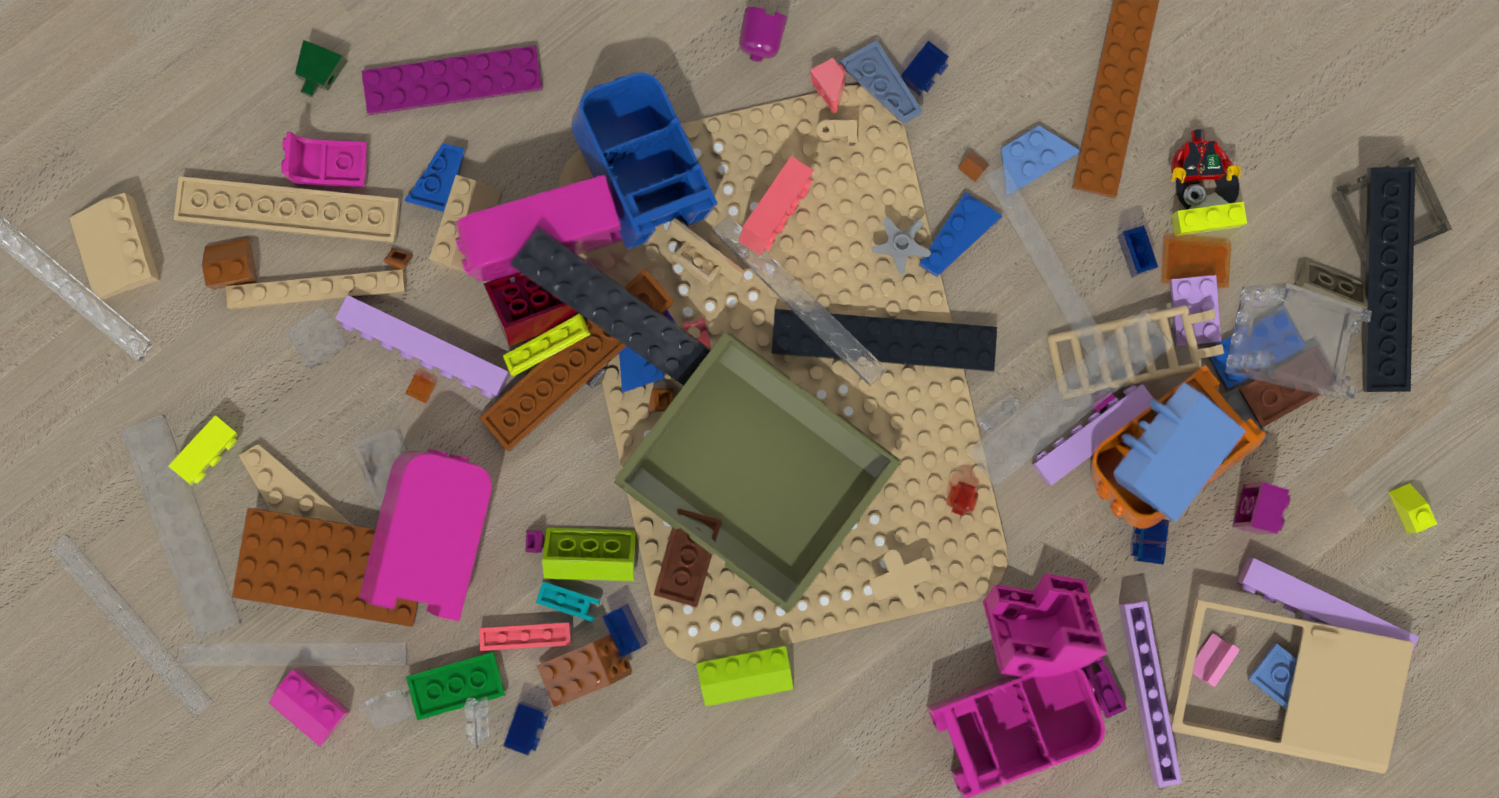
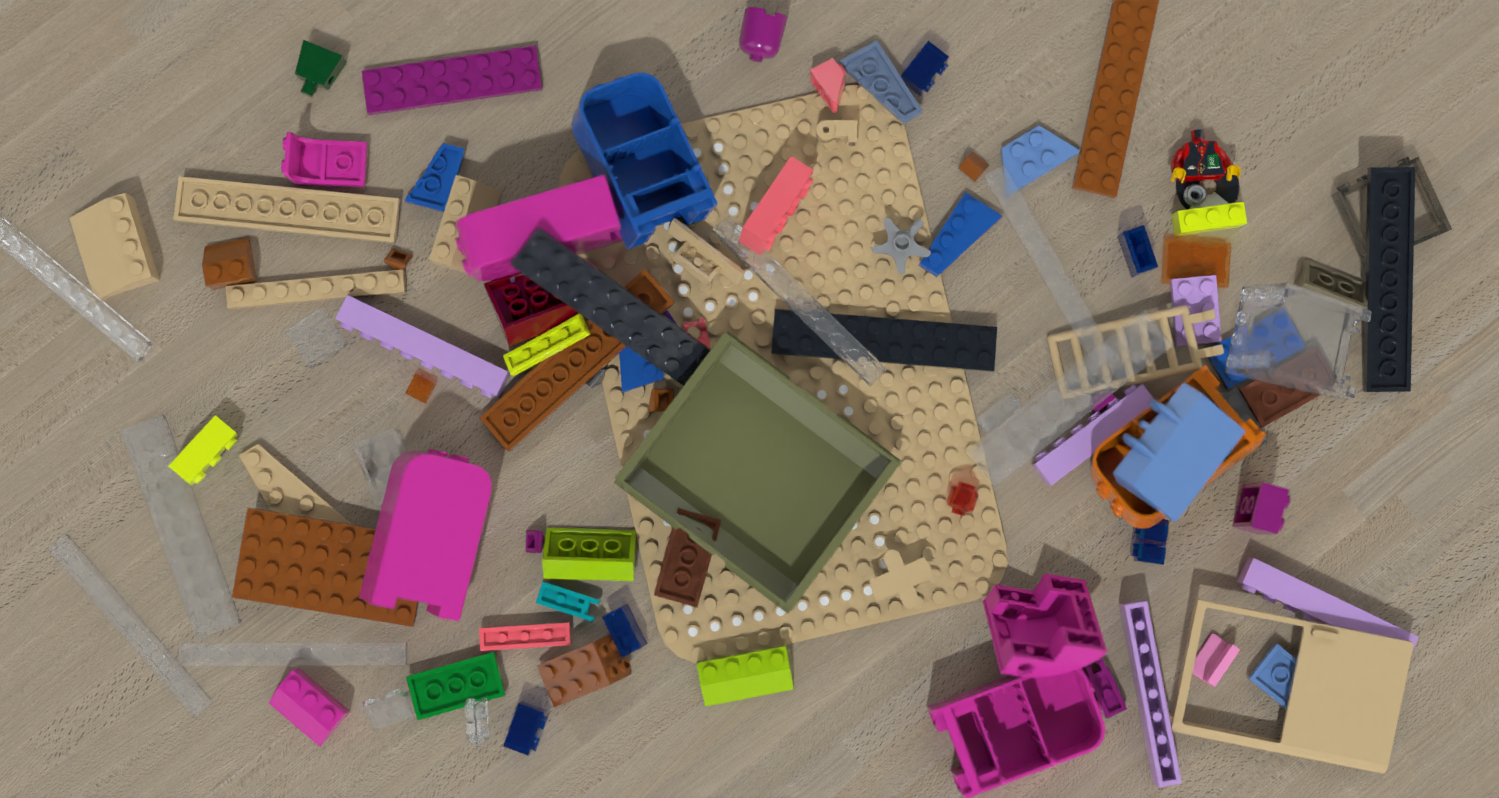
(1412, 509): neon yellow slope -> none

